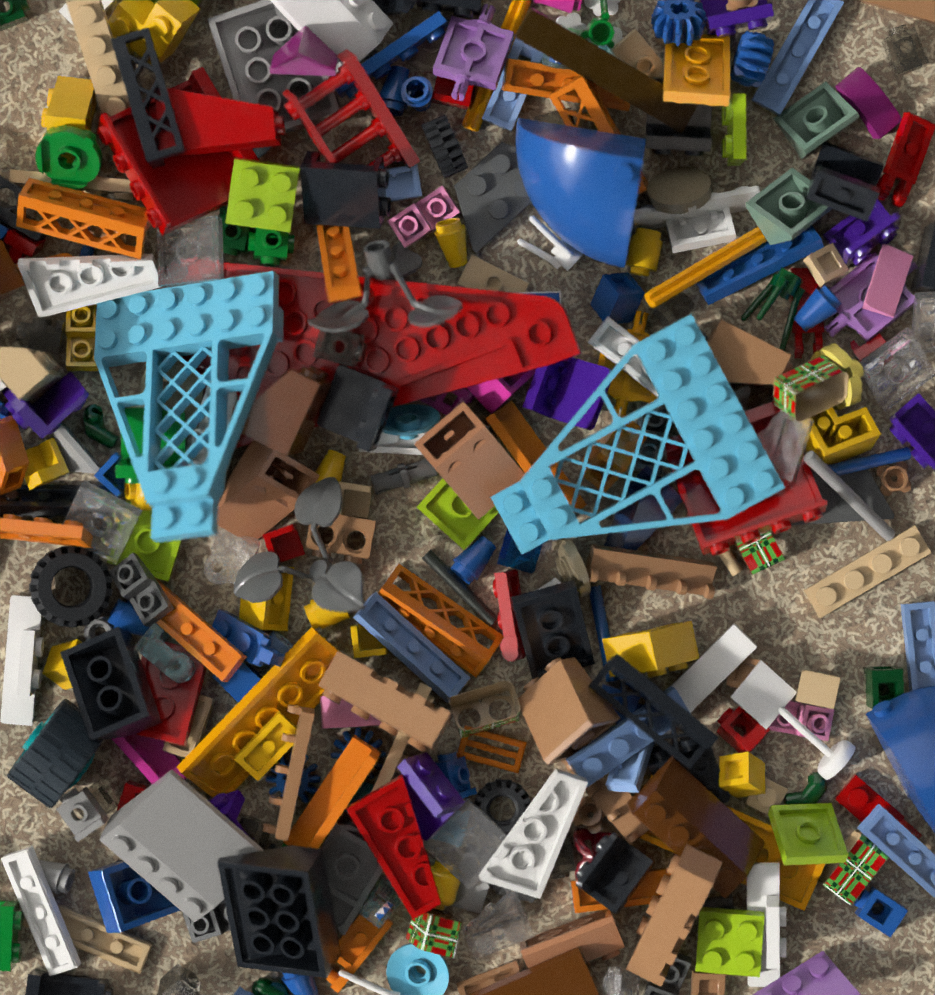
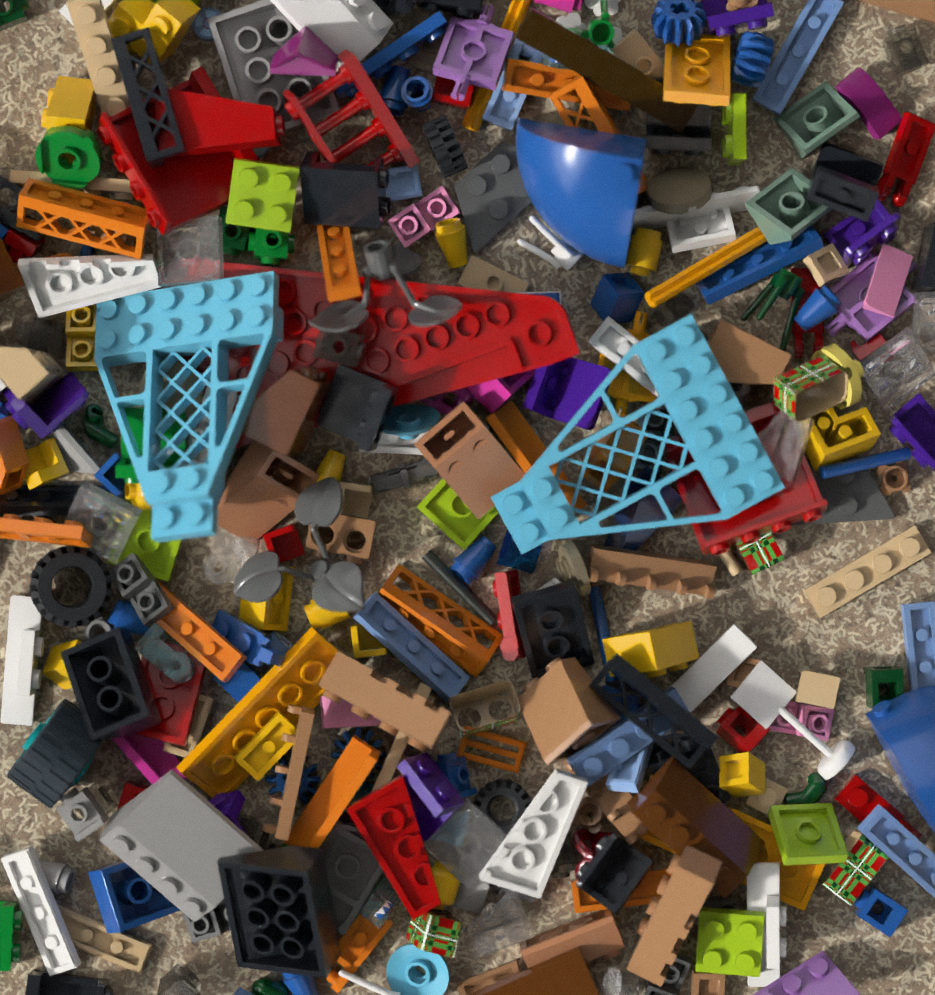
(201, 25): none -> medium blue tile
(849, 495): light grey bar -> none

